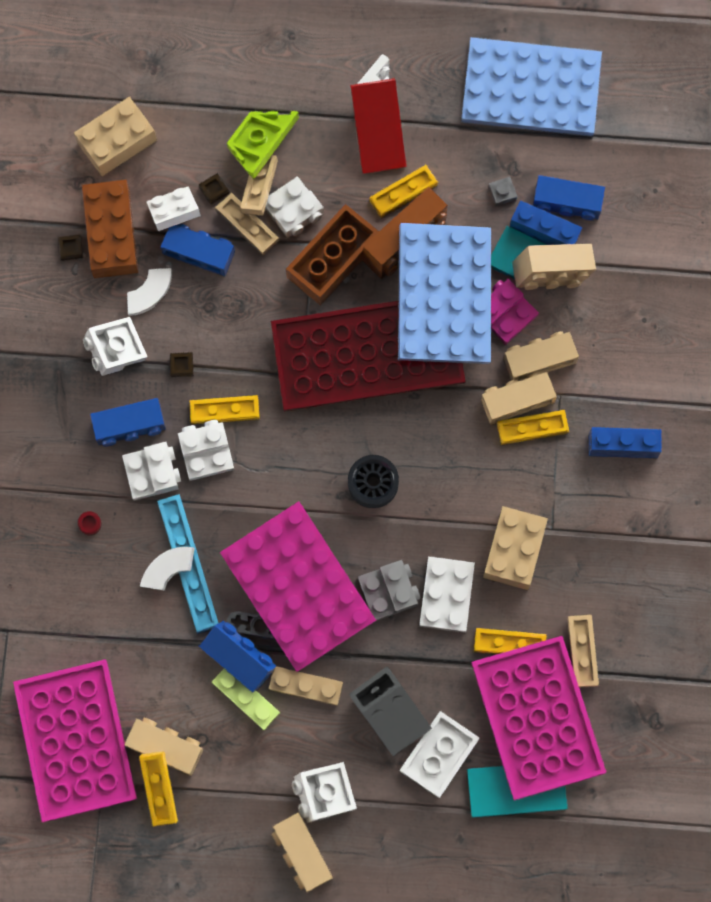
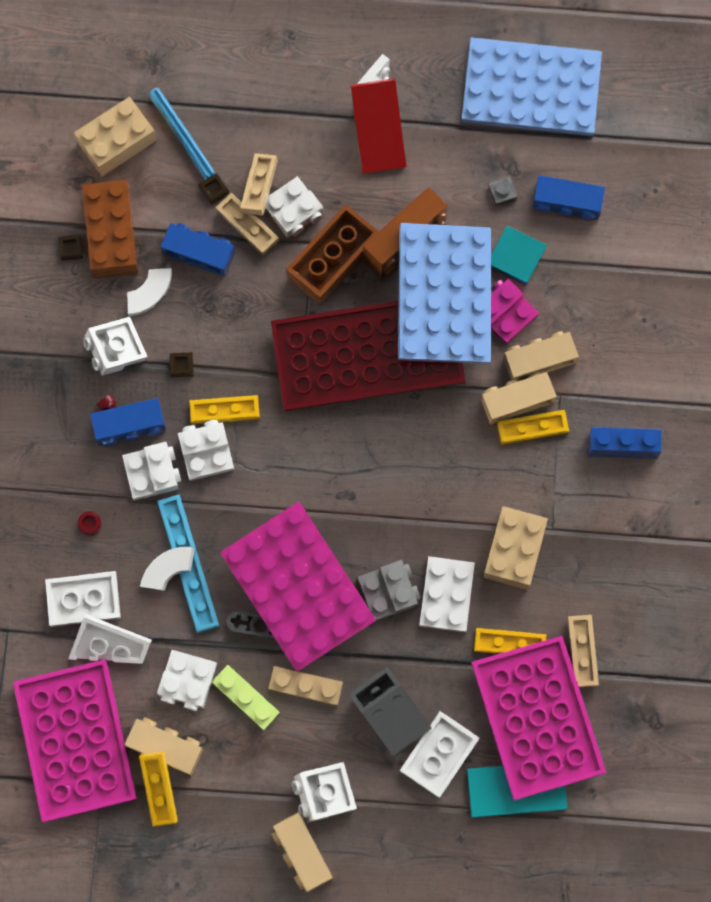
(82, 595): none -> white plate
(104, 641): none -> white wing
(106, 403): none -> dark red hinge
(173, 208): white plate -> none
(181, 133): none -> dark azure axle
(186, 680): none -> white plate
(238, 656): blue brick -> none
(259, 138): lime wing -> none
(362, 464): black wheel -> none
(403, 191): yellow tile -> none
(544, 225): blue brick -> none
(554, 266): tan brick -> none

